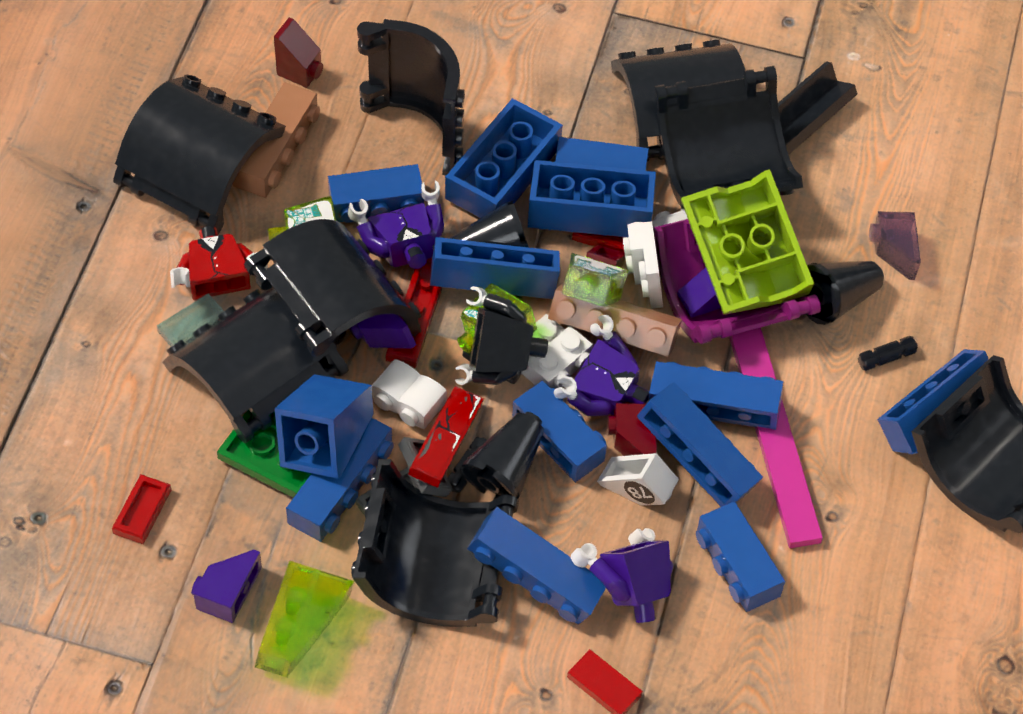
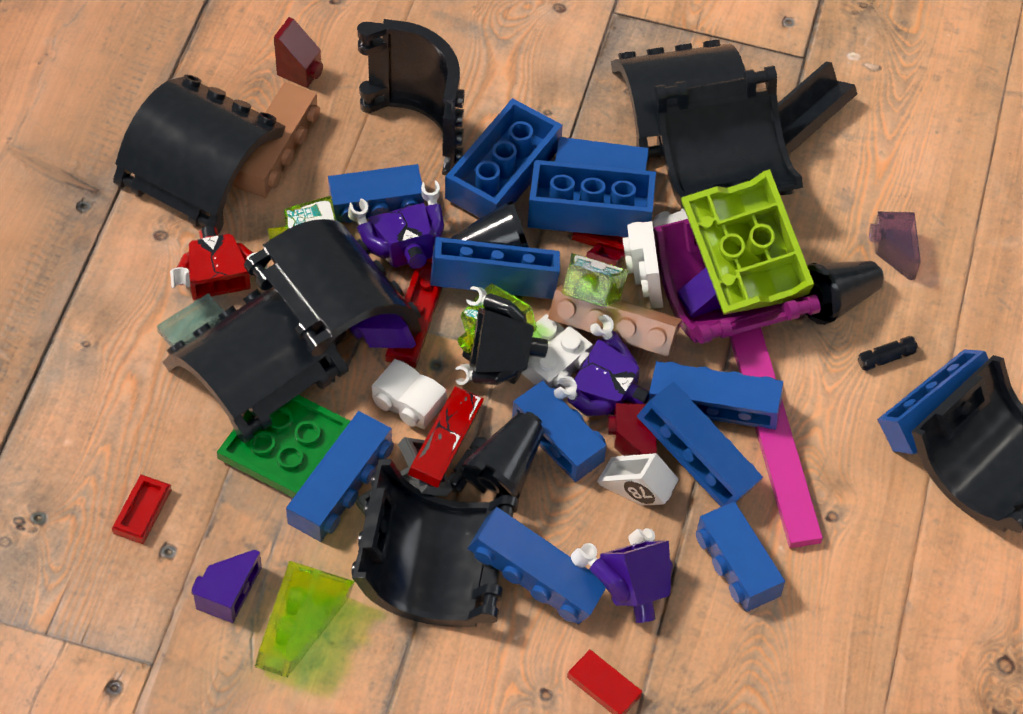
(322, 424): blue slope -> none

